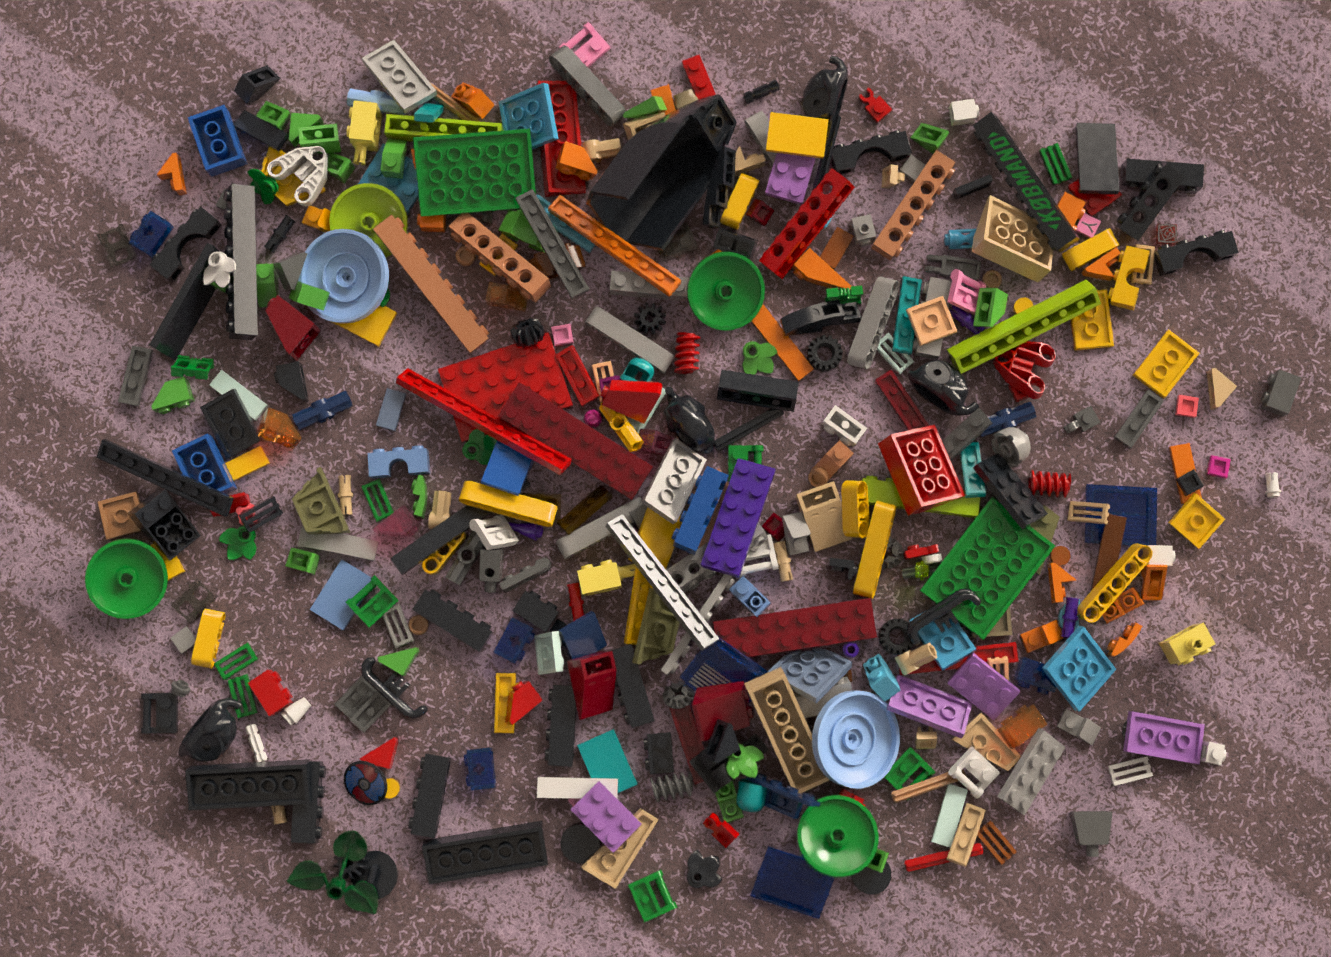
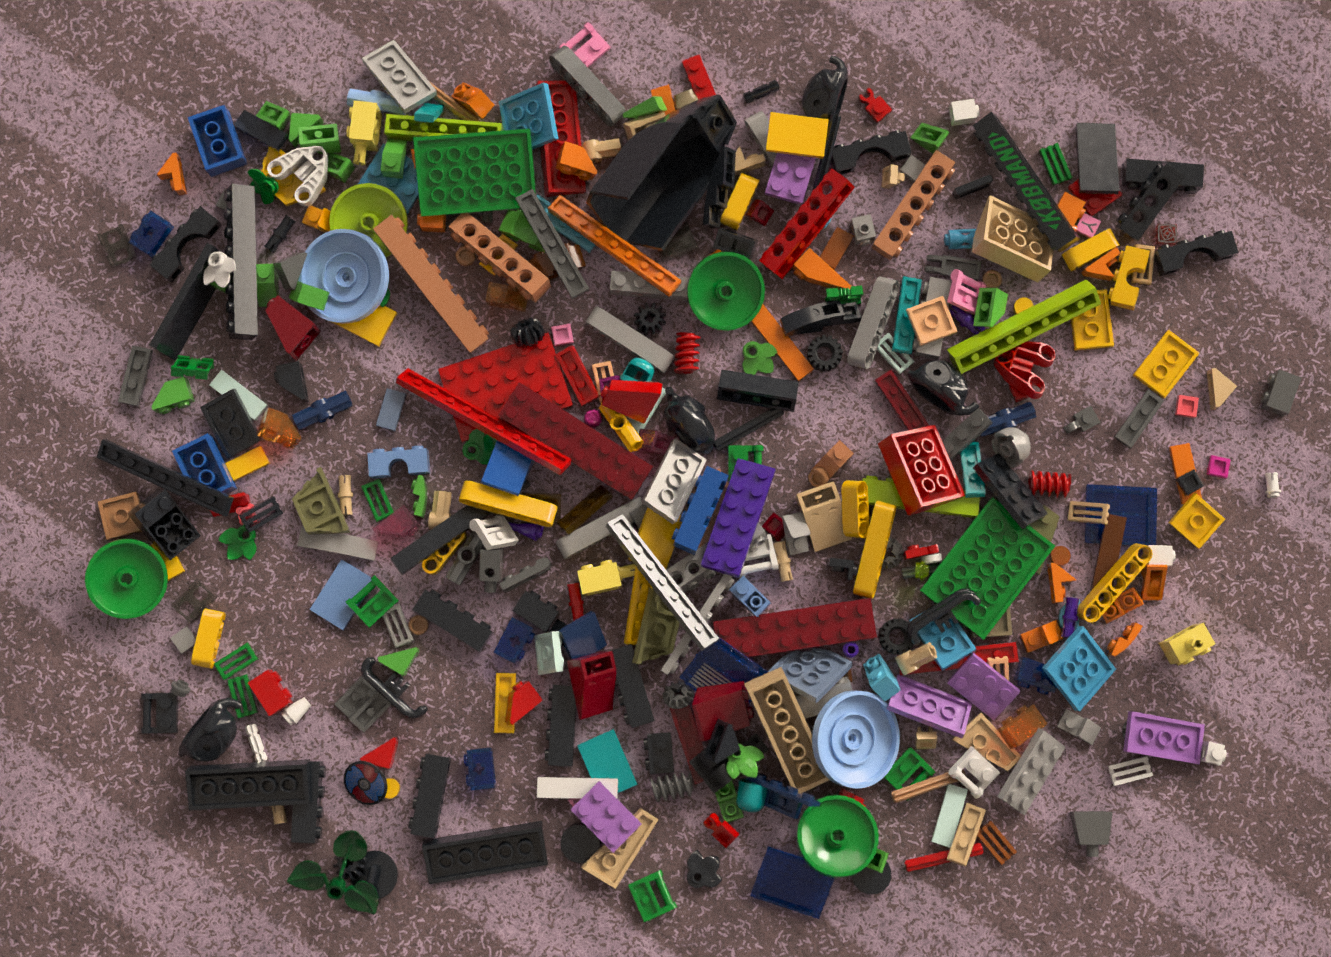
(255, 84): black slope -> none
(303, 560): bright green slope -> none
(844, 426): white brick -> none

